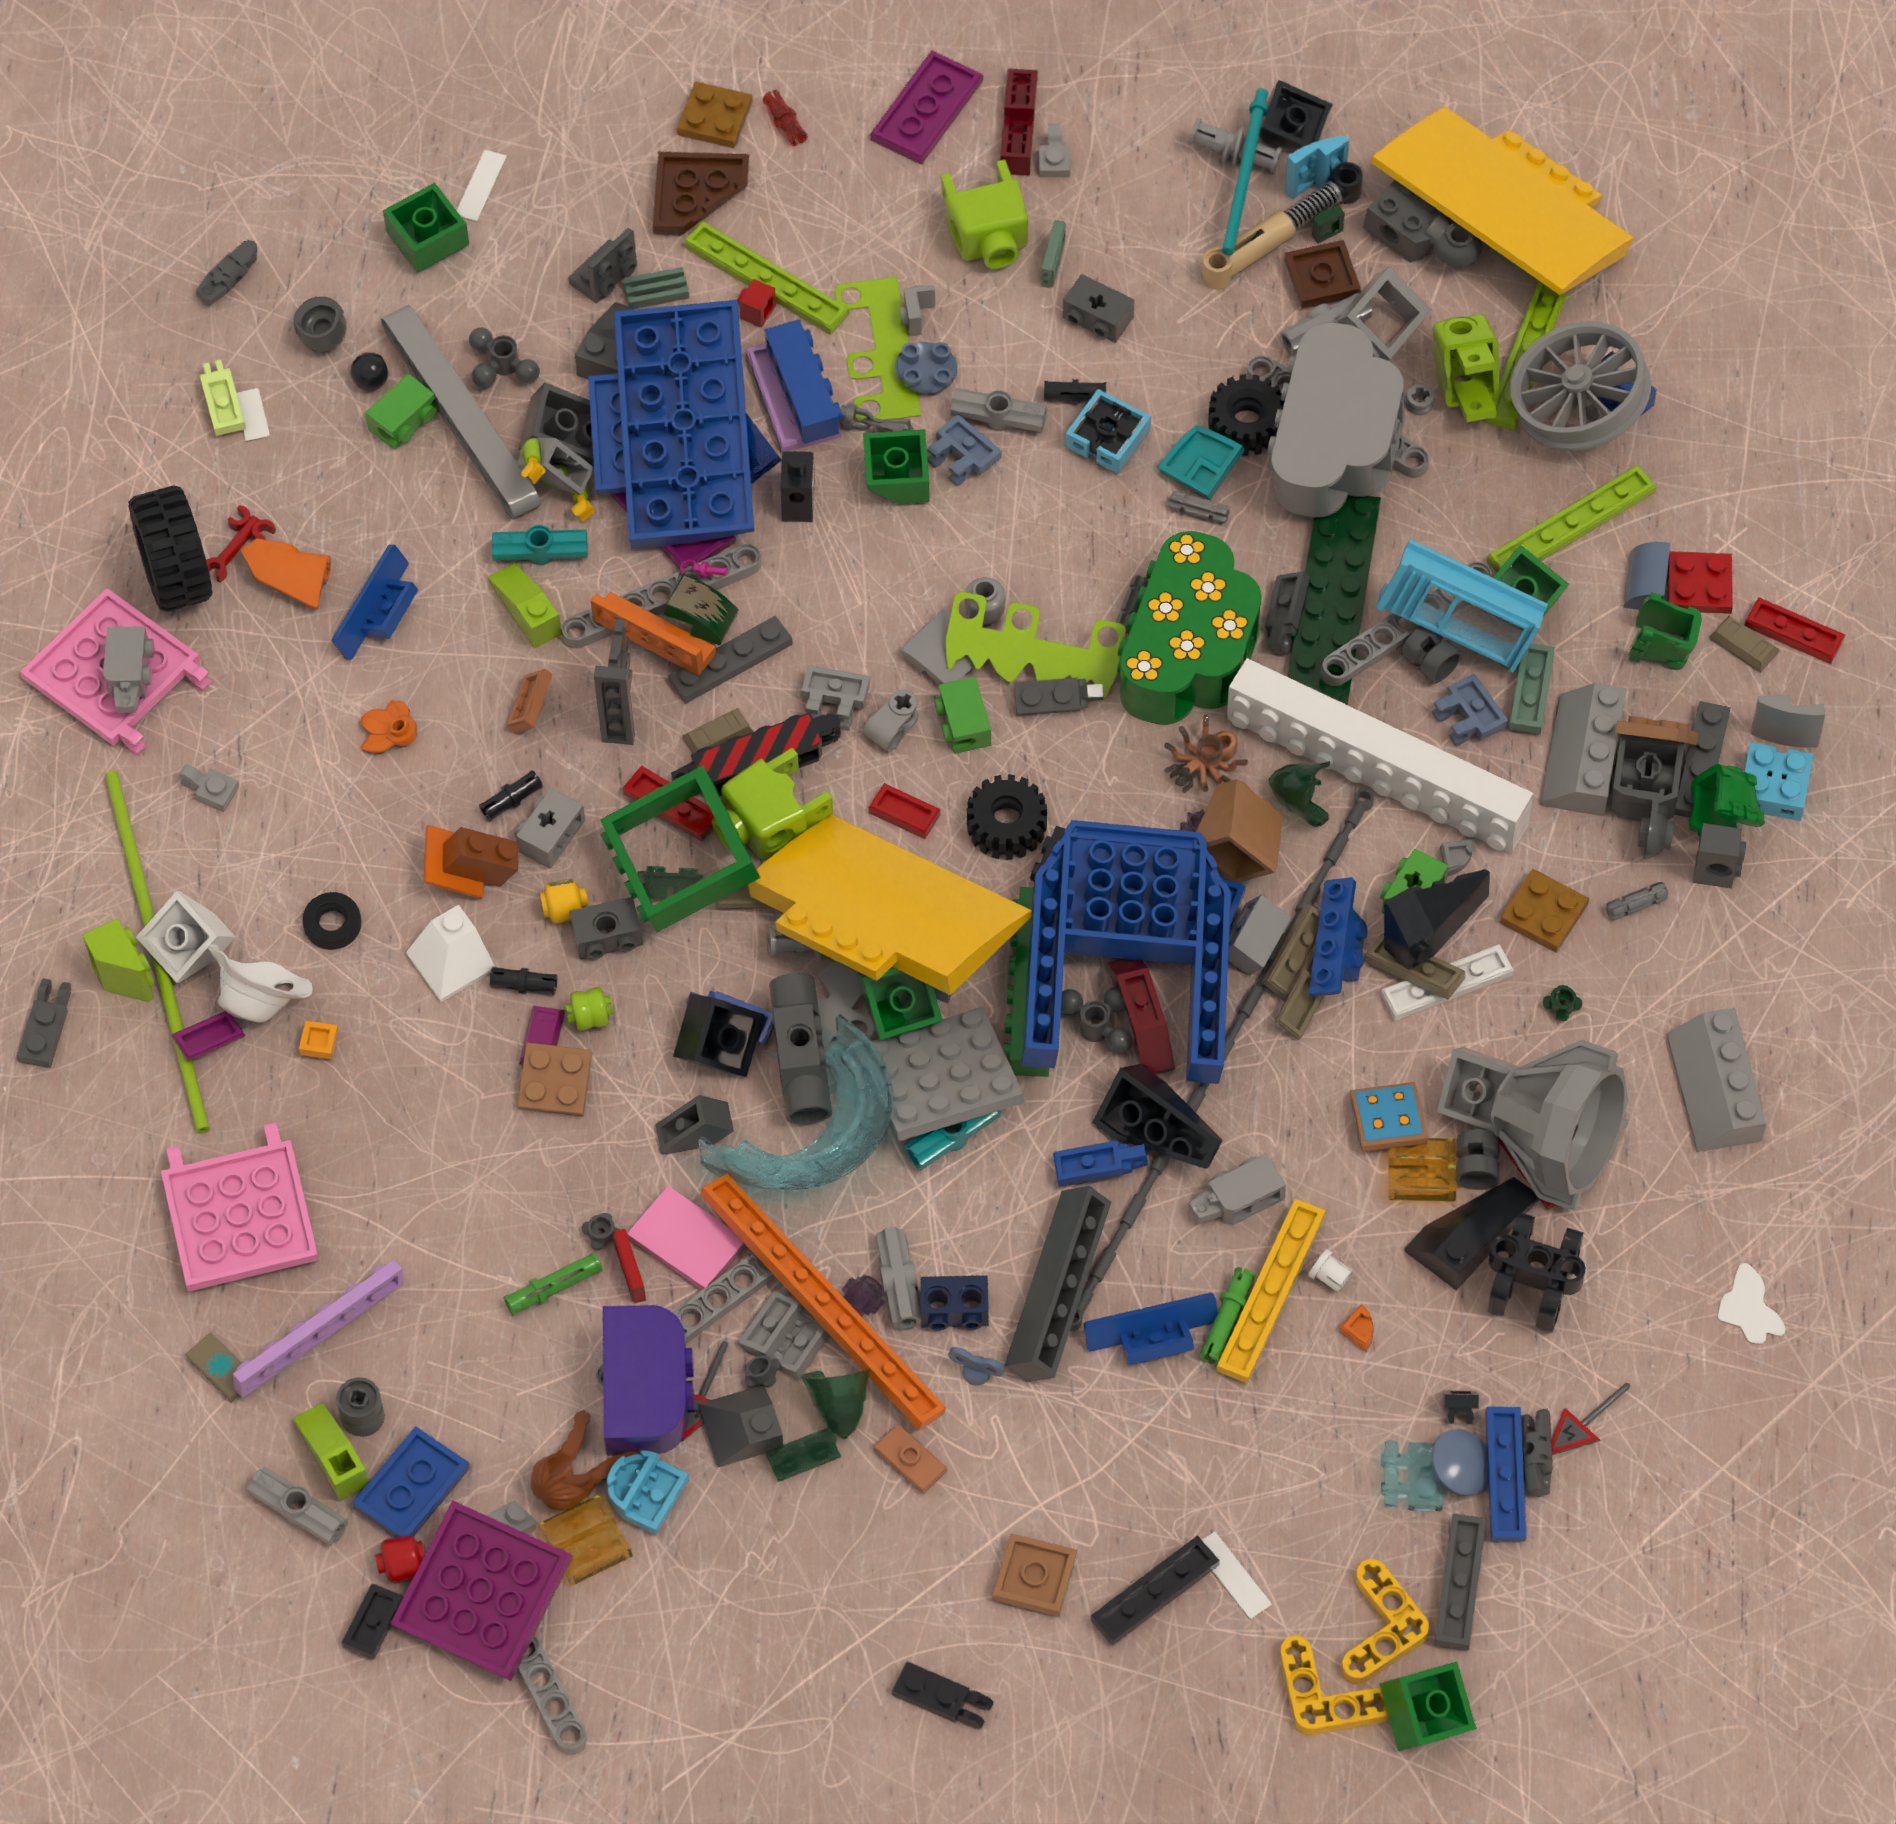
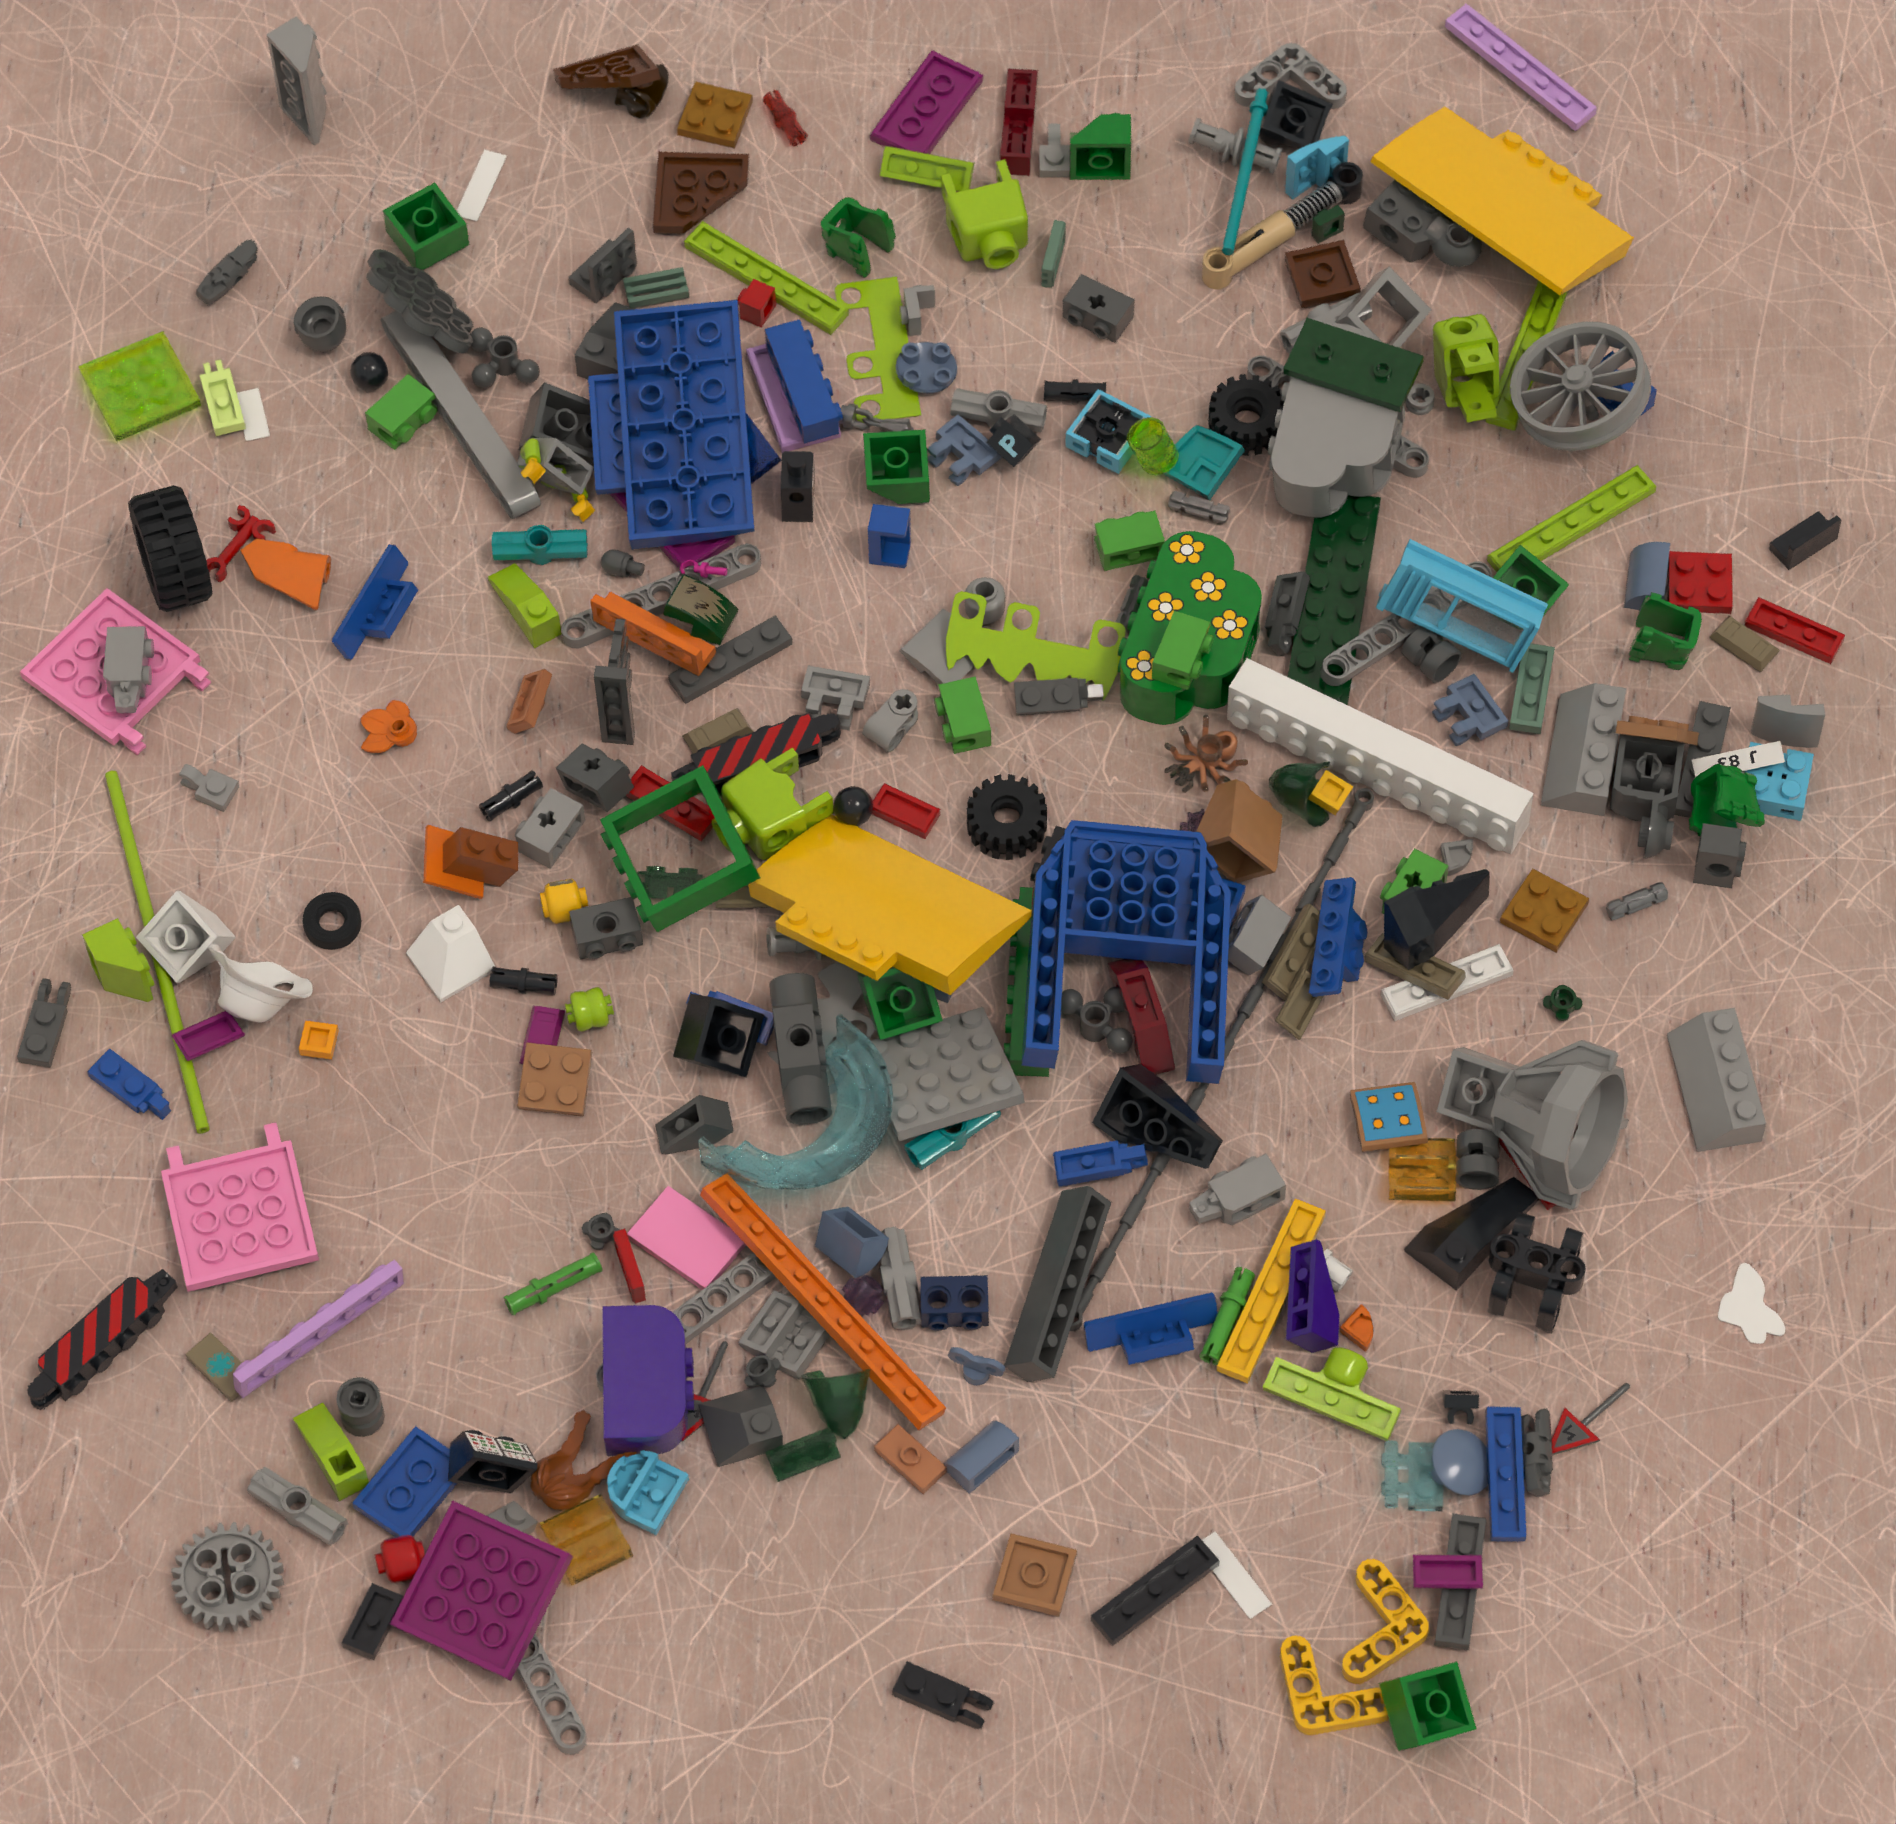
(100, 1337): none -> black hinge
(129, 1084): none -> blue hinge
(139, 386): none -> clear neon green plate
(196, 1582): none -> light grey gear
(298, 76): none -> light grey slope
(420, 301): none -> dark grey plate
(489, 1461): none -> black slope
(595, 777): none -> dark grey brick
(616, 69): none -> reddish brown plate
(621, 564): none -> dark grey cylinder
(644, 101): none -> dark brown piece
(850, 246): none -> green piece
(850, 1240): none -> sand blue brick
(853, 805): none -> black piece
(889, 536): none -> blue panel
(925, 168): none -> lime plate
(982, 1455): none -> sand blue brick
(1012, 439): none -> black brick
(1102, 149): none -> green slope
(1128, 540): none -> bright green brick
(1152, 446): none -> clear neon green wheel
(1181, 650): none -> bright green brick
(1295, 70): none -> light grey beam
(1311, 1300): none -> dark purple slope
(1330, 792): none -> yellow tile
(1334, 1392): none -> lime plate
(1353, 364): none -> dark green plate
(1448, 1571): none -> magenta tile
(1520, 67): none -> lavender plate
(1745, 758): none -> white sticker
(1805, 539): none -> black panel

